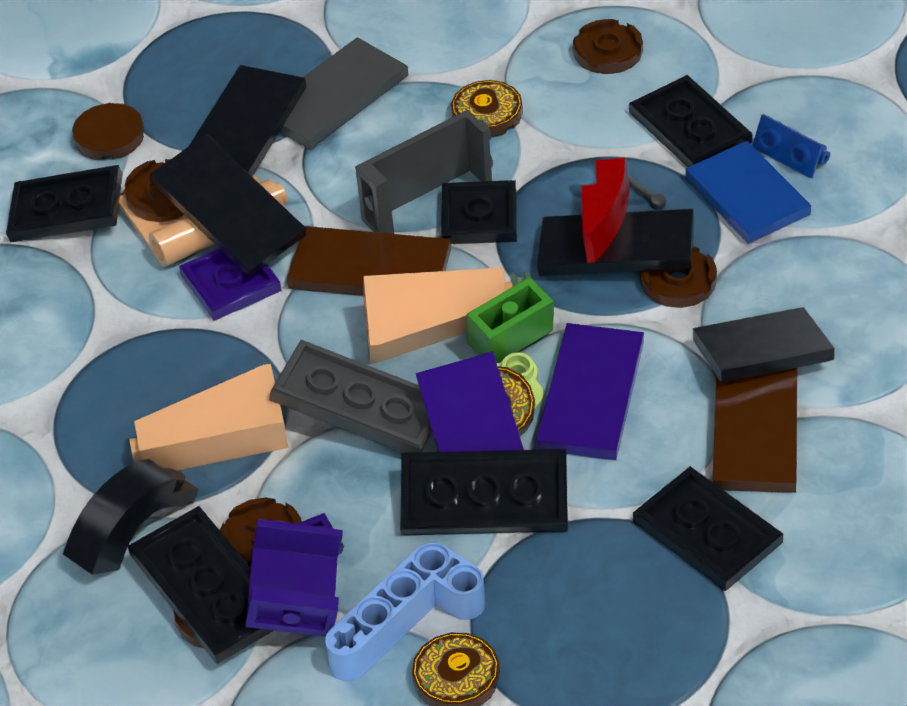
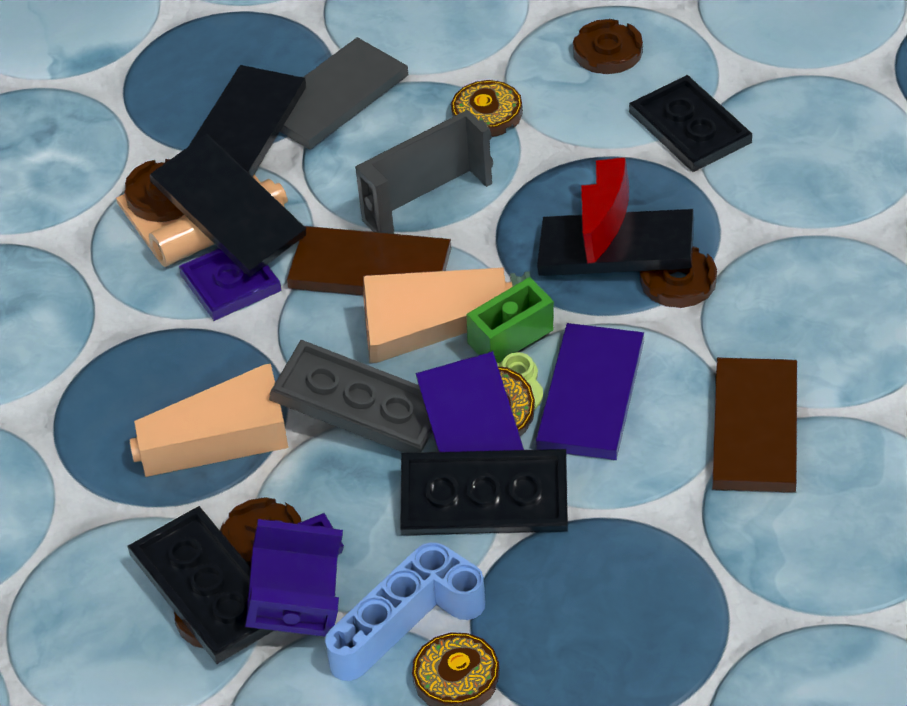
(64, 203): black tile -> none
(108, 131): reddish brown tile -> none
(119, 509): black arch -> none
(479, 212): black tile -> none
(658, 201): dark grey hinge -> none
(708, 528): black tile -> none
(748, 192): blue tile -> none
(763, 344): black tile -> none
(789, 146): blue hinge -> none

